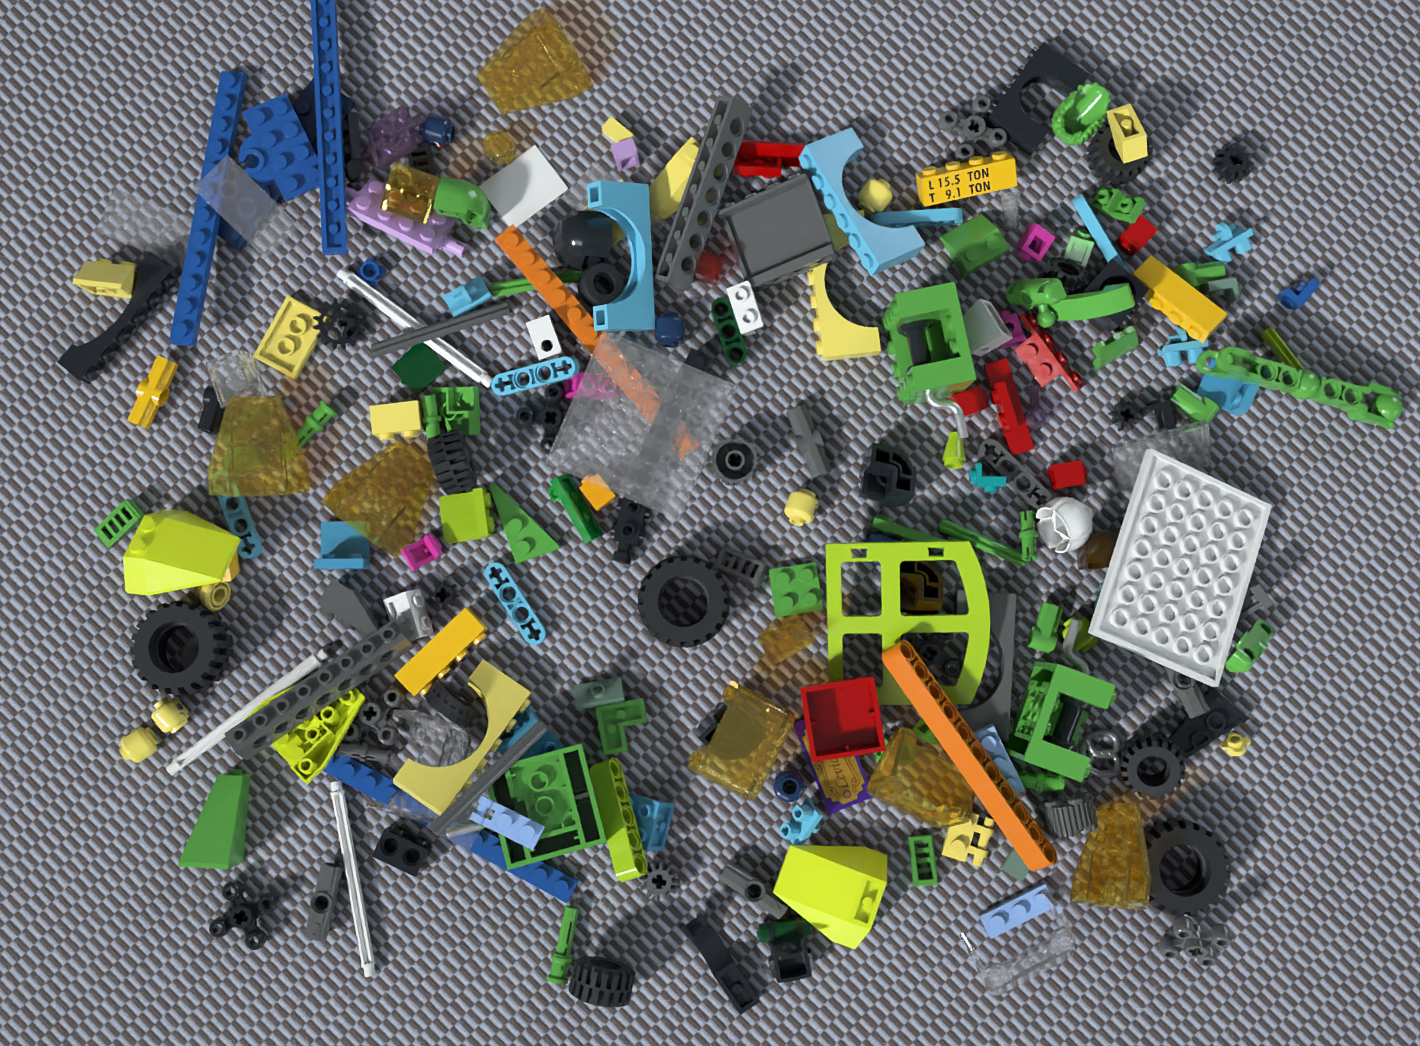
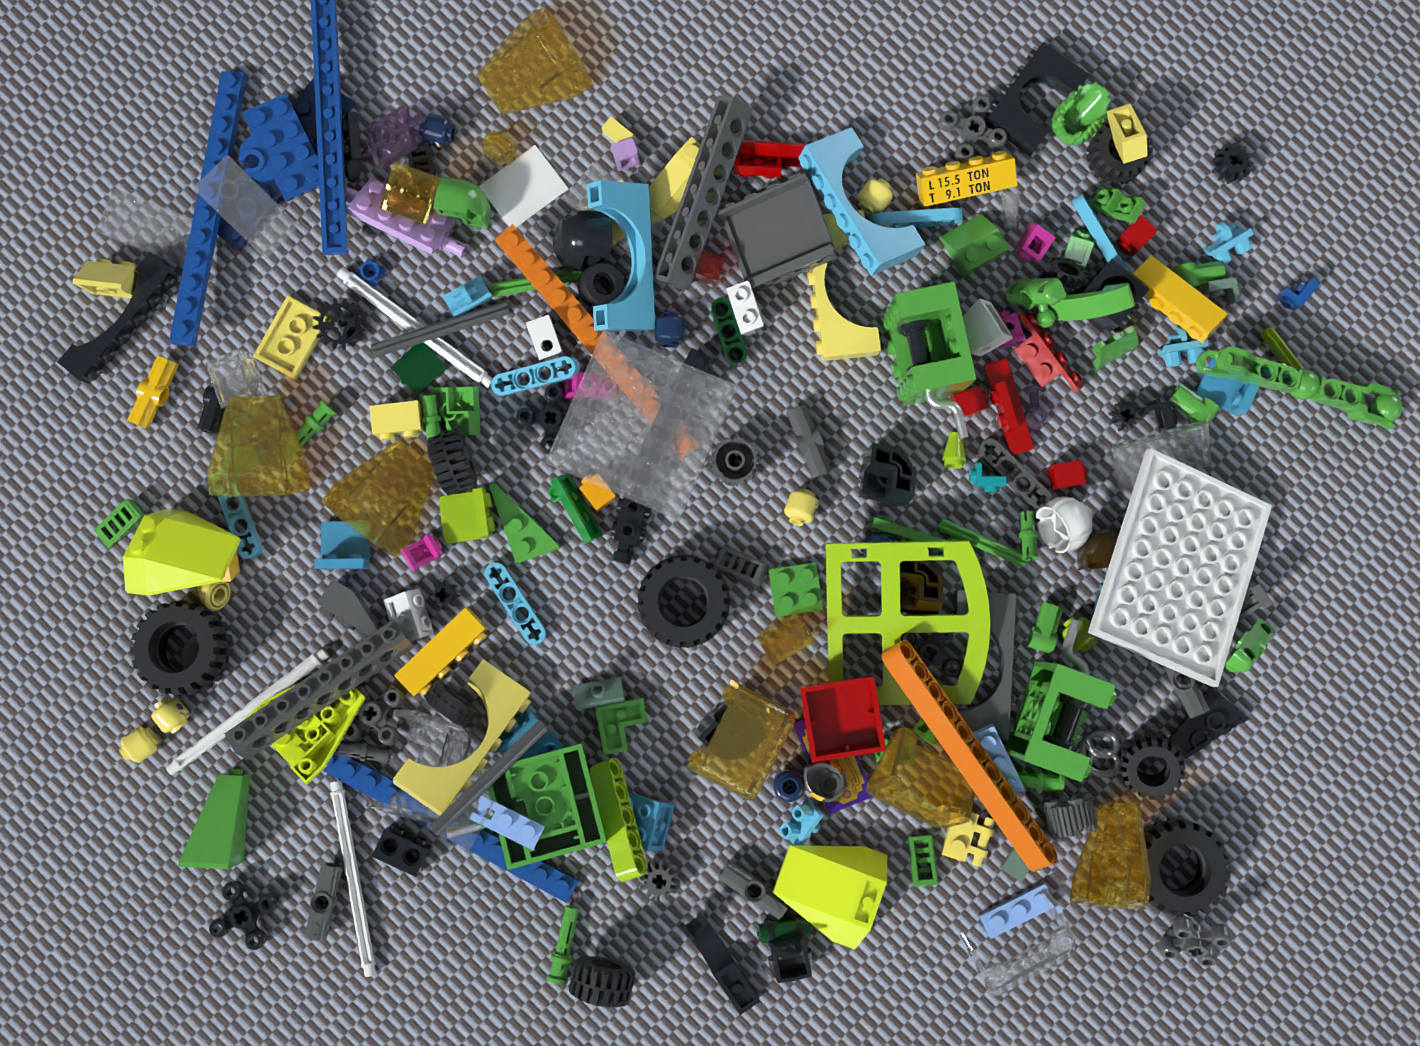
(825, 780): none -> dark grey hair
(1235, 744): light yellow plate -> none

